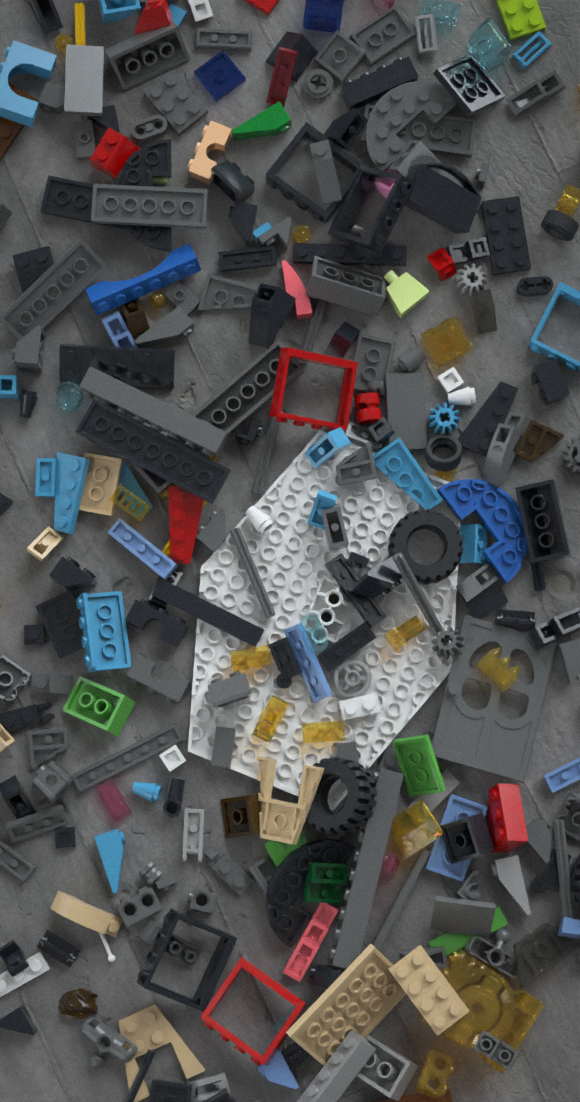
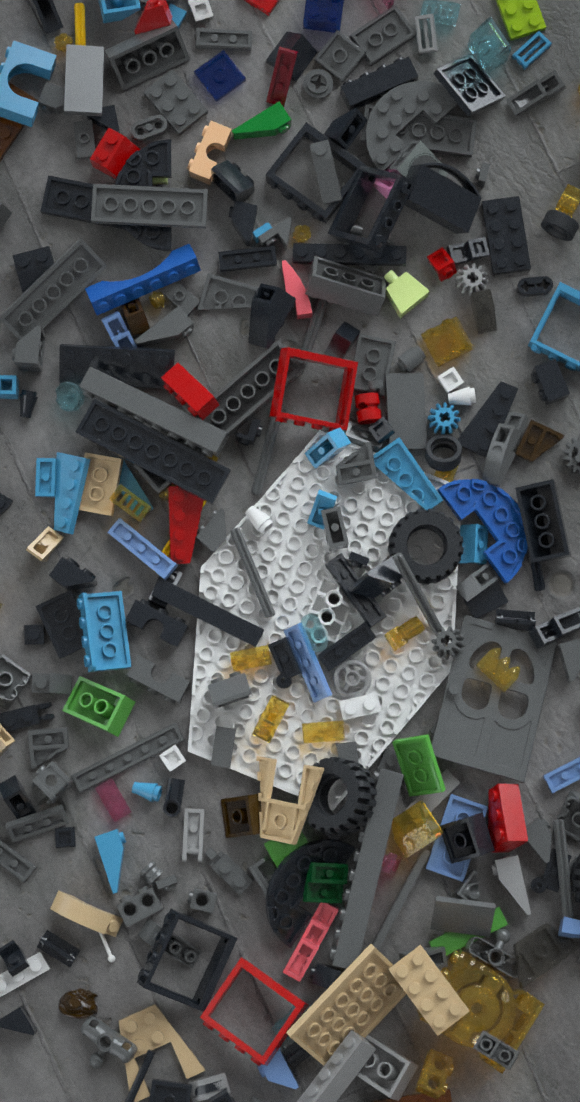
(189, 392): none -> red wedge

